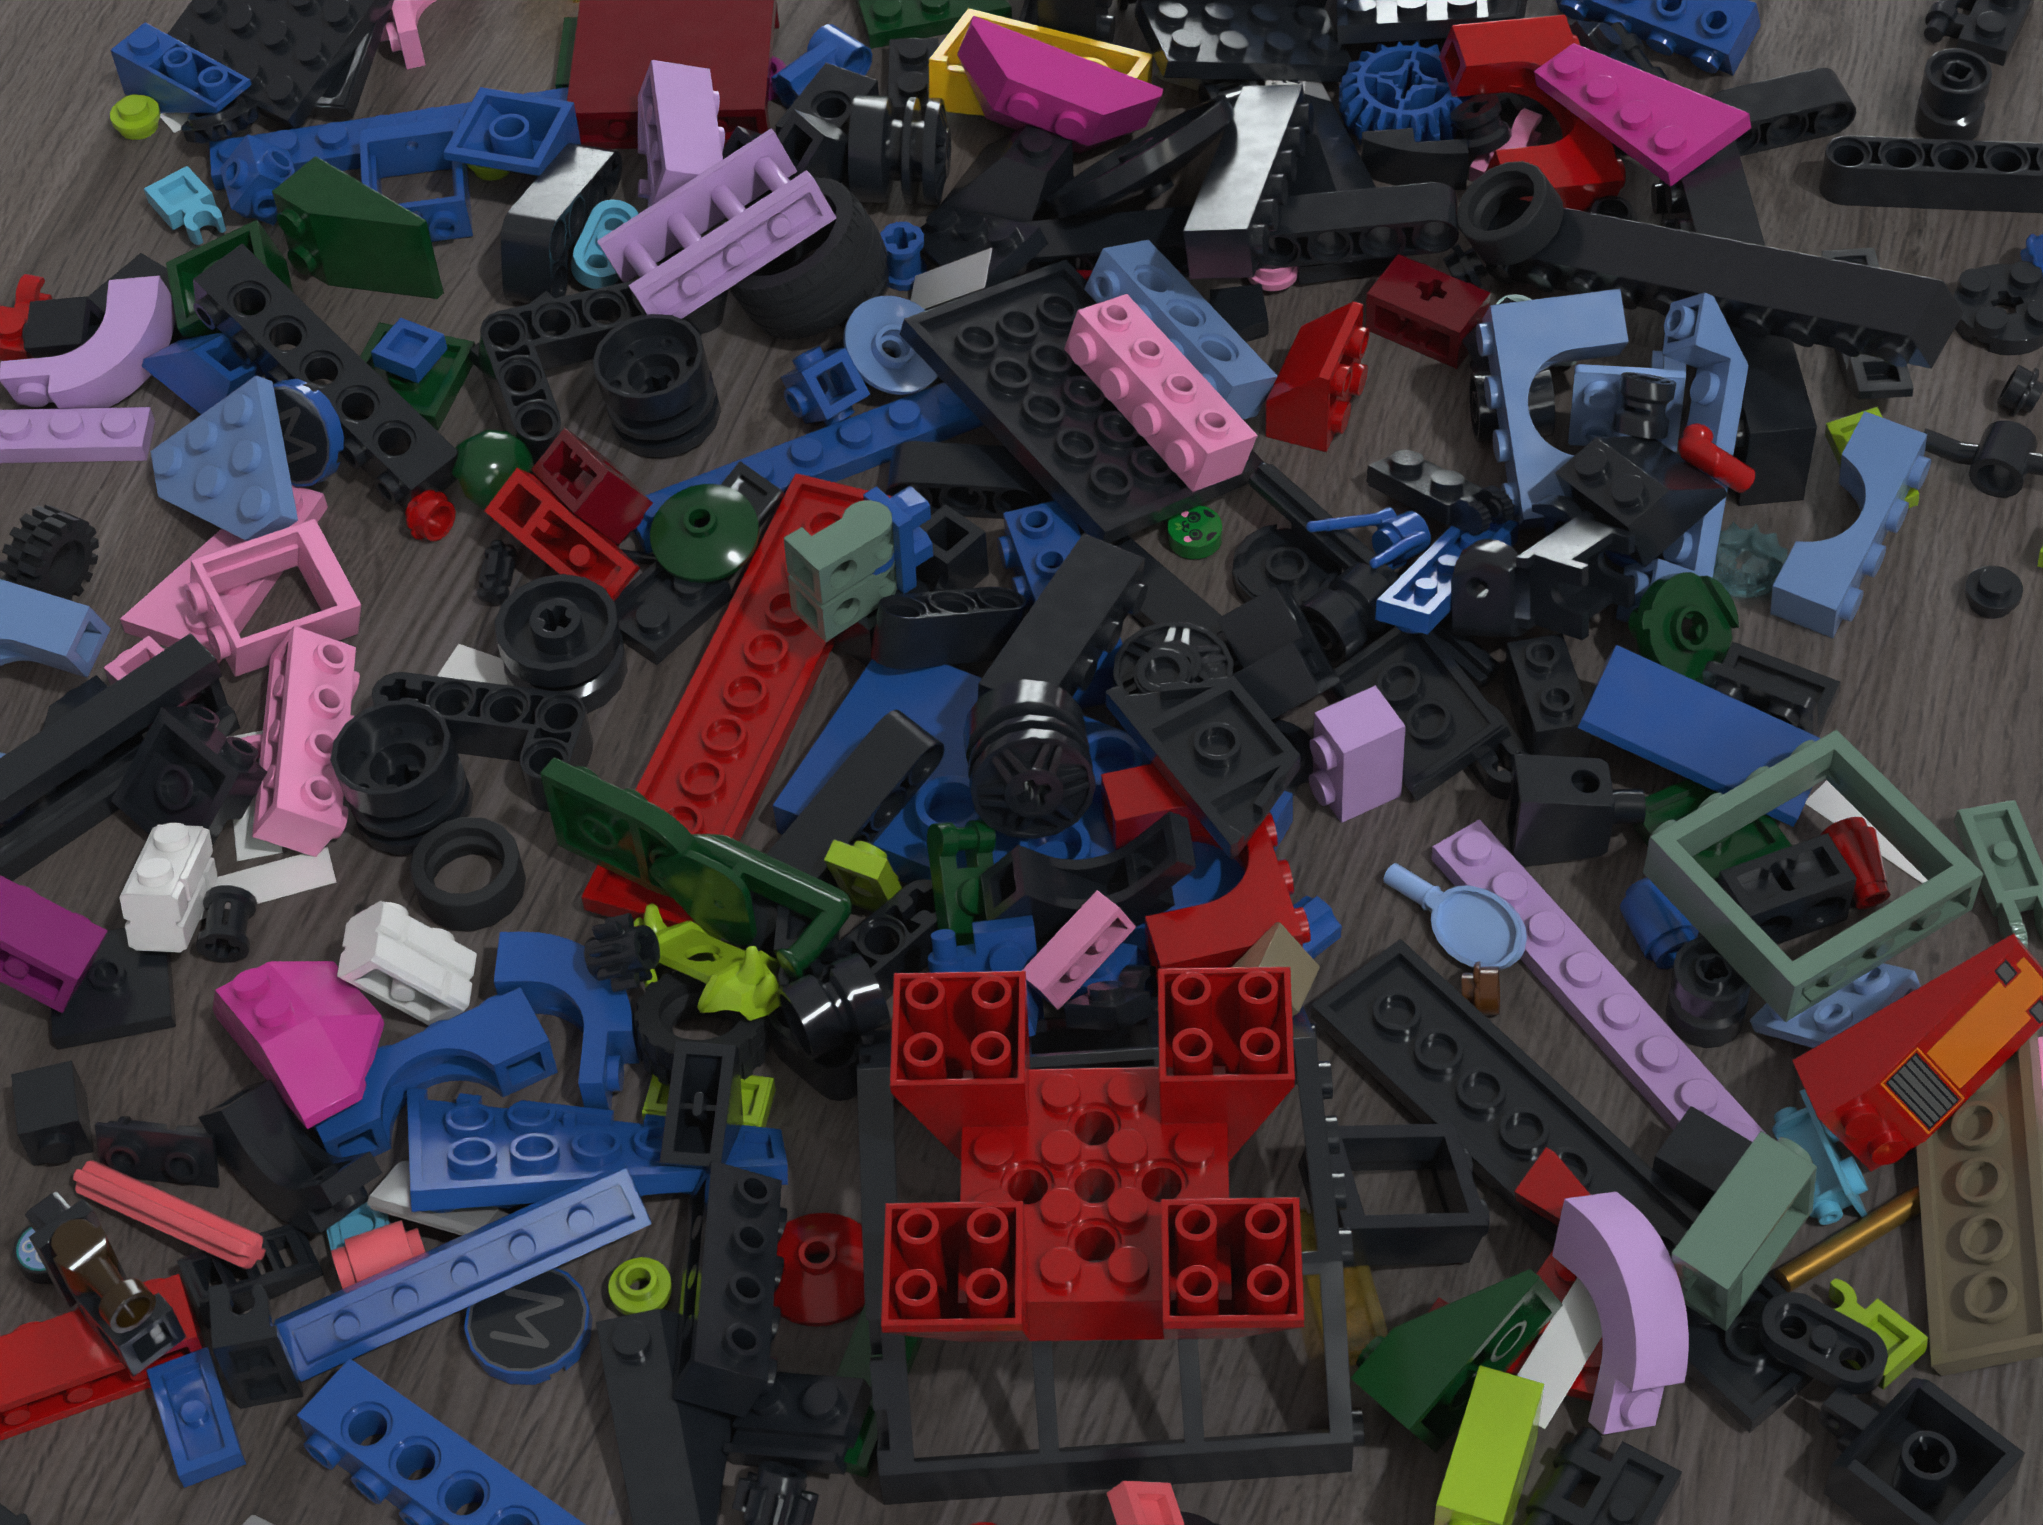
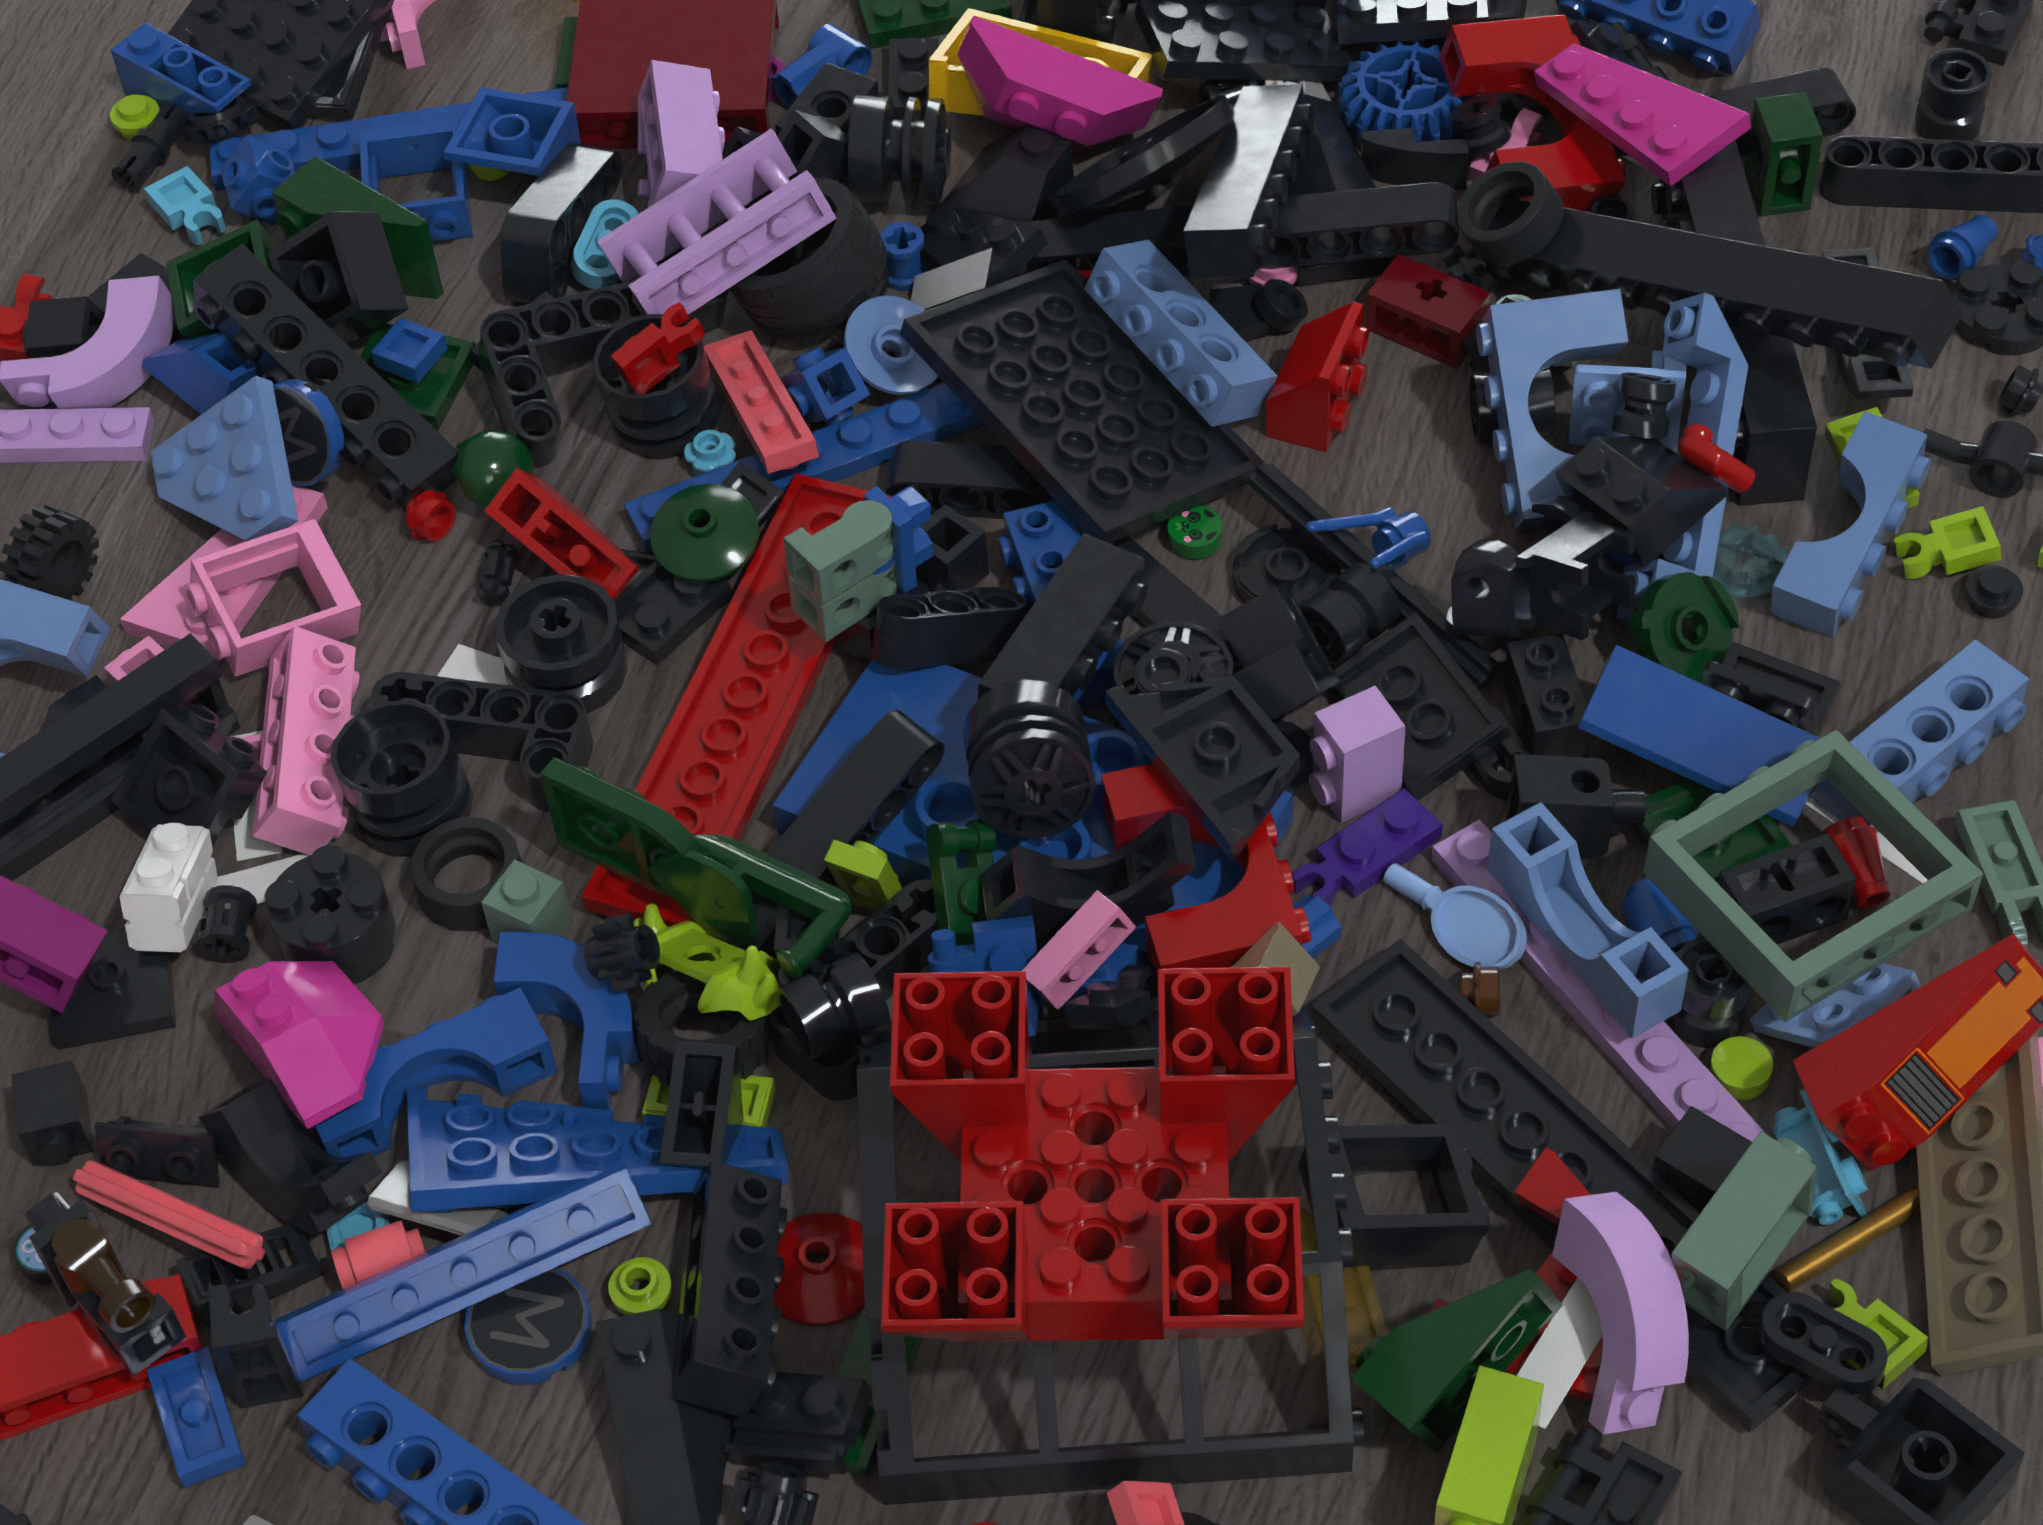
(149, 147): none -> black pin
(333, 911): none -> black brick
(343, 272): none -> black brick
(407, 963): white brick -> none
(526, 903): none -> sand green brick
(592, 486): dark red brick -> none
(653, 351): none -> red plate
(710, 451): none -> medium azure plate
(761, 402): none -> coral plate
(1160, 392): bright pink brick -> none
(1281, 304): none -> black tile
(1368, 847): none -> dark purple plate
(1423, 591): blue plate -> none
(1439, 492): black hinge -> none
(1625, 969): none -> medium blue arch
(1742, 1067): none -> lime tile
(1783, 154): none -> dark green brick
(1938, 726): none -> medium blue brick
(1954, 541): none -> lime plate
(1961, 247): none -> blue cone

